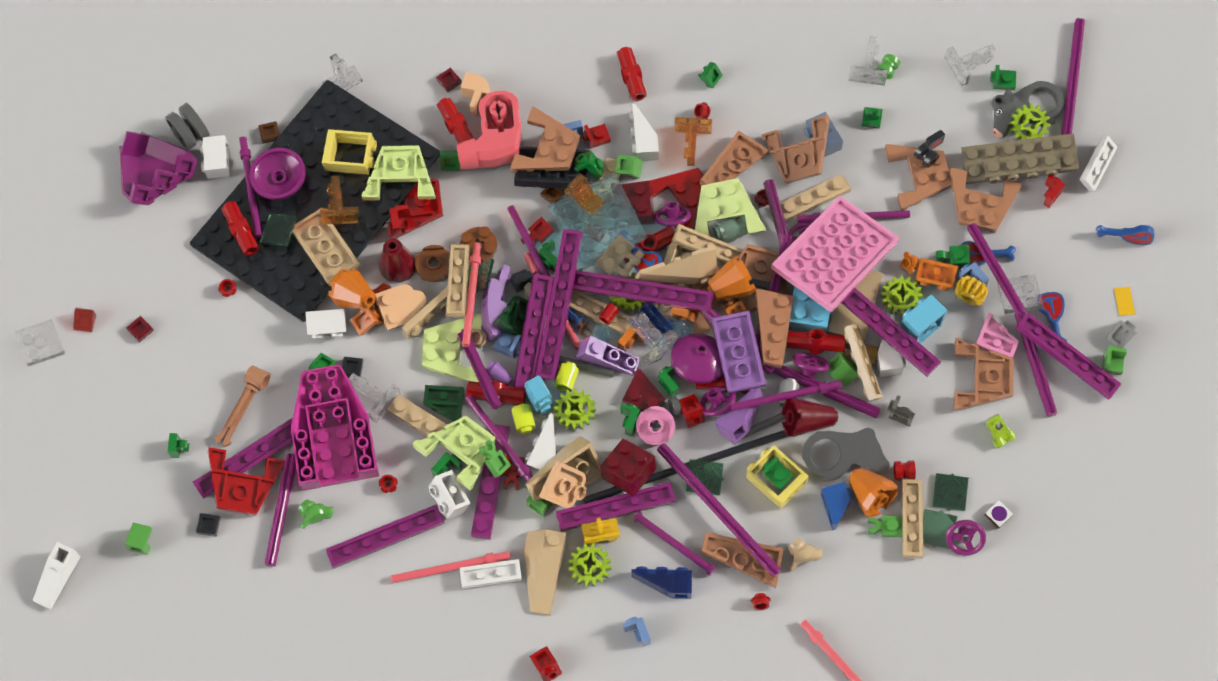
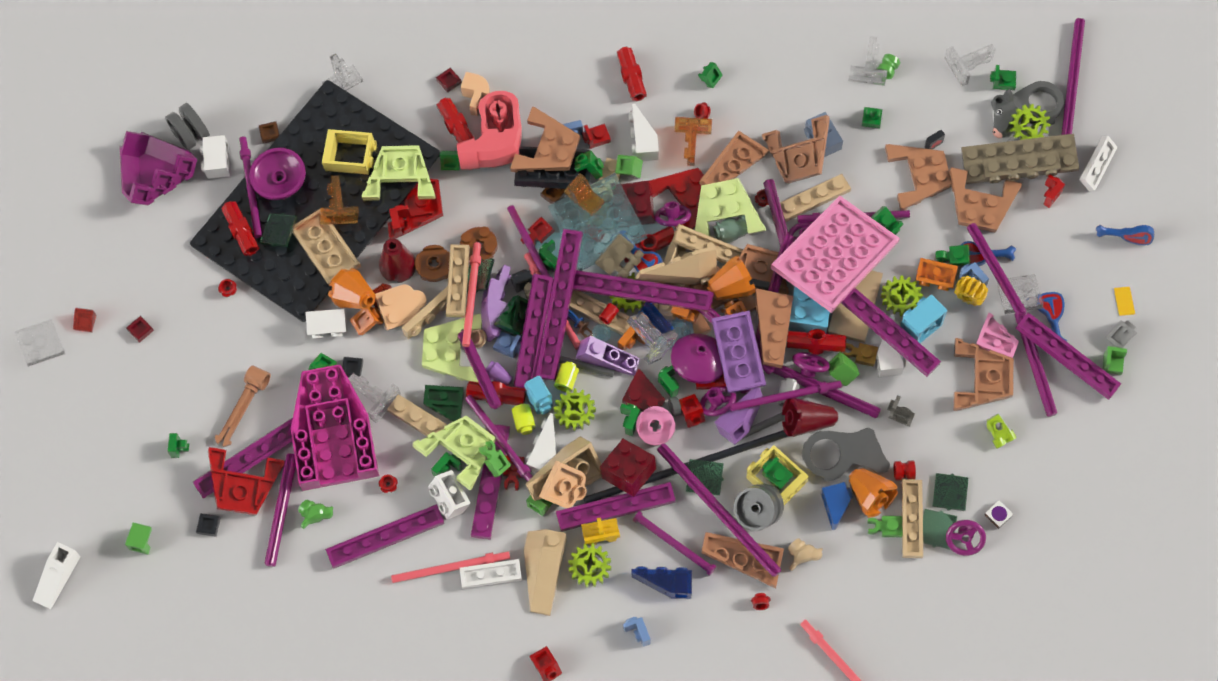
(758, 507): none -> wheel
(860, 356): tan plate -> none
(887, 220): none -> green bracket
(909, 262): orange plate -> none
(926, 155): black wheel -> none

